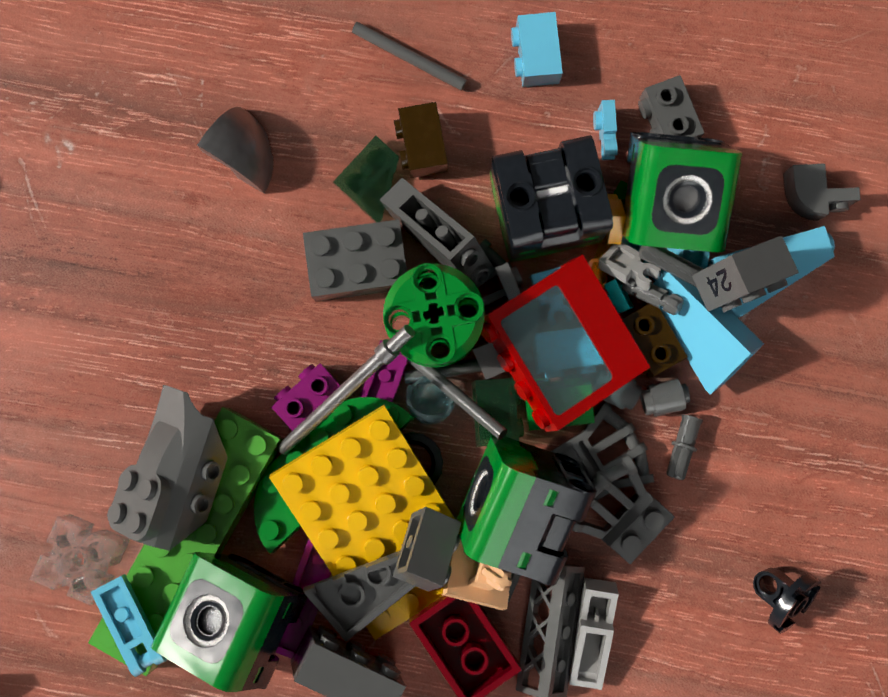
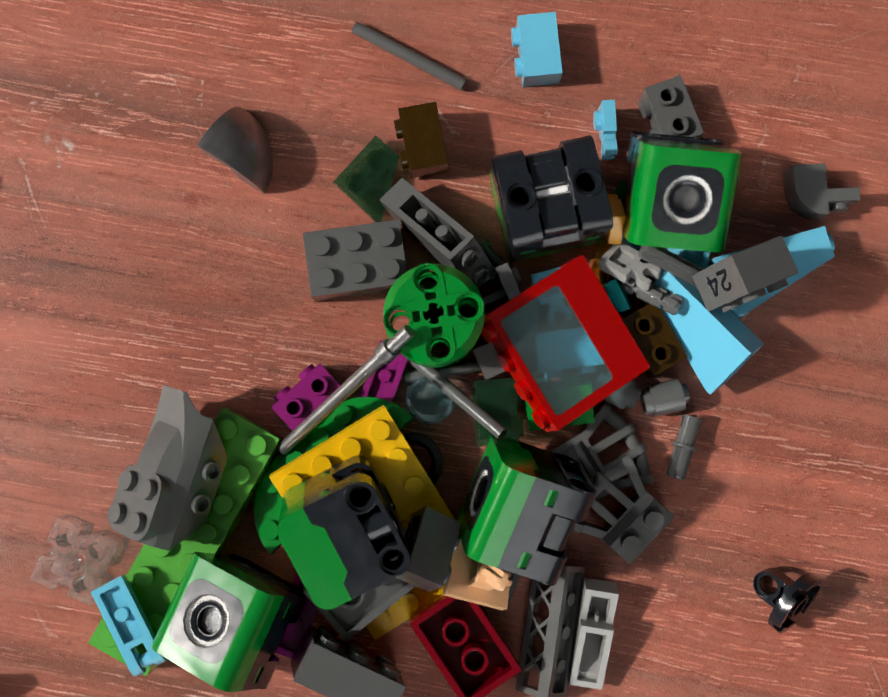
(342, 533): none -> black piece

